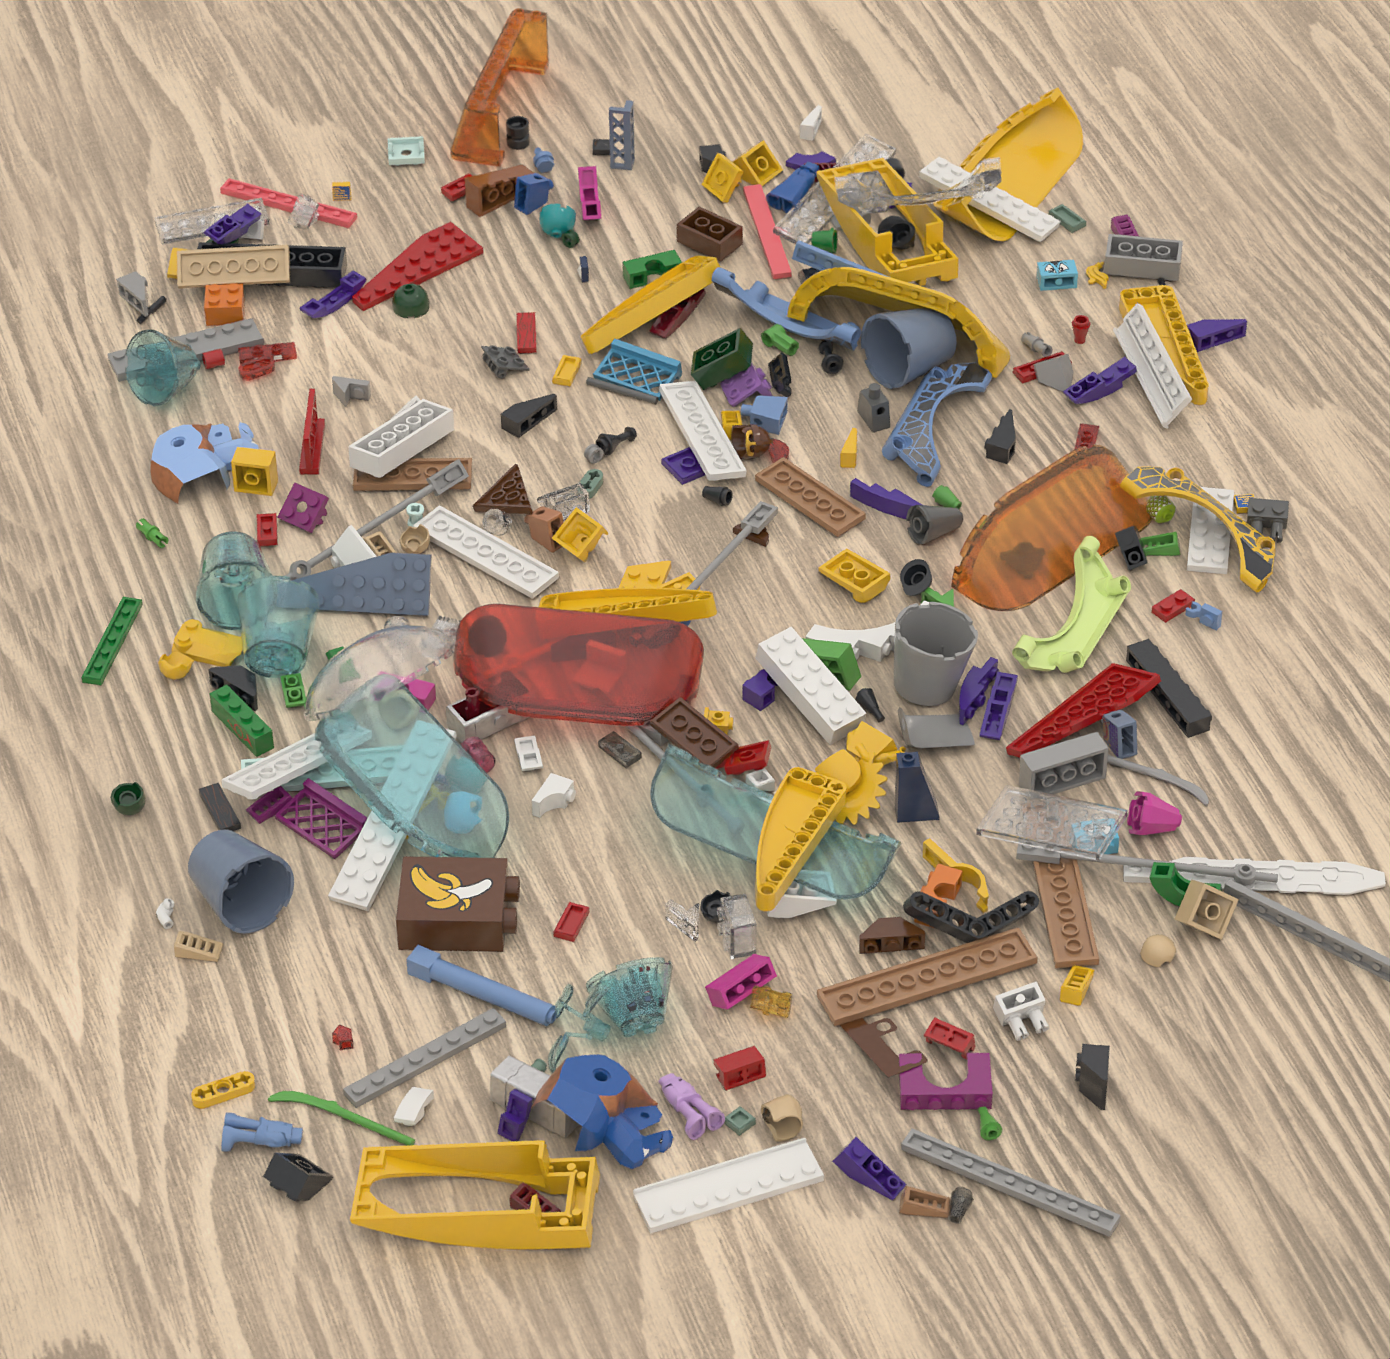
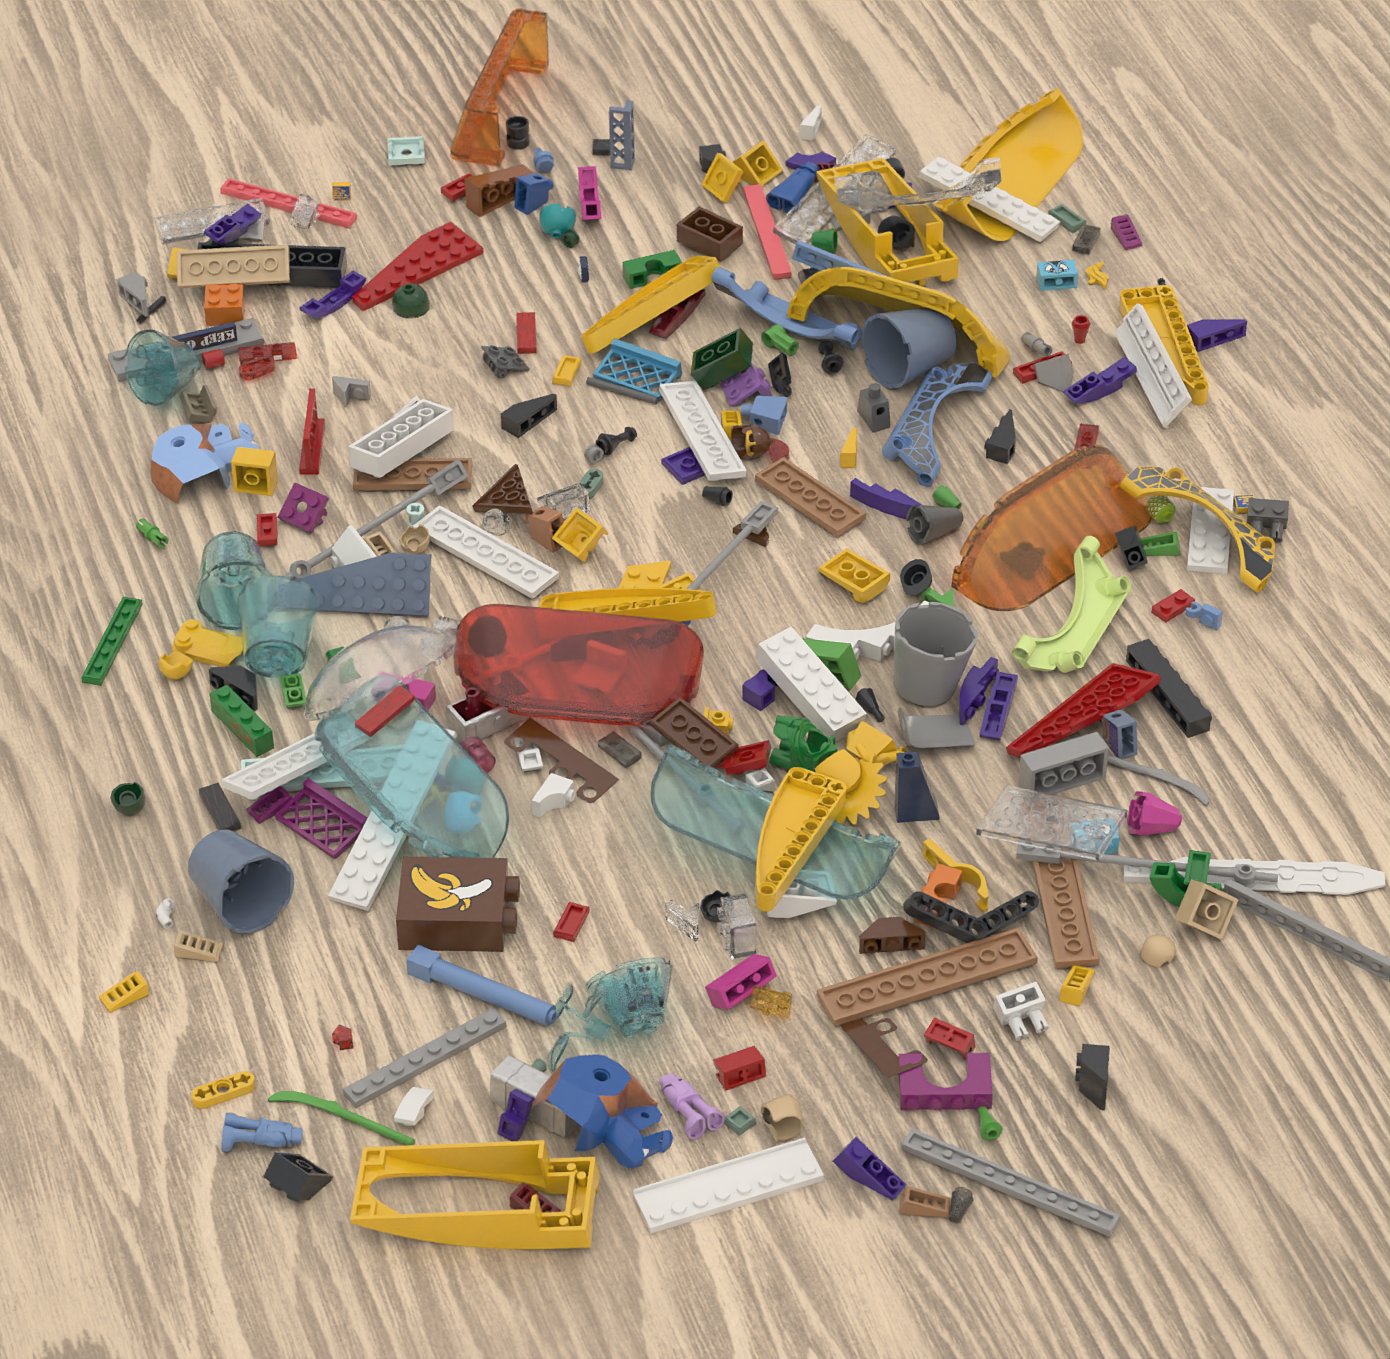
(134, 982): none -> yellow slope
(199, 406): none -> dark tan bracket
(209, 336): none -> tile
(385, 711): none -> red tile
(569, 757): none -> reddish brown piece
(794, 749): none -> green helmet
(1086, 239): none -> clear smoke plate
(1143, 257): light grey brick -> none
(1197, 867): none -> green tile

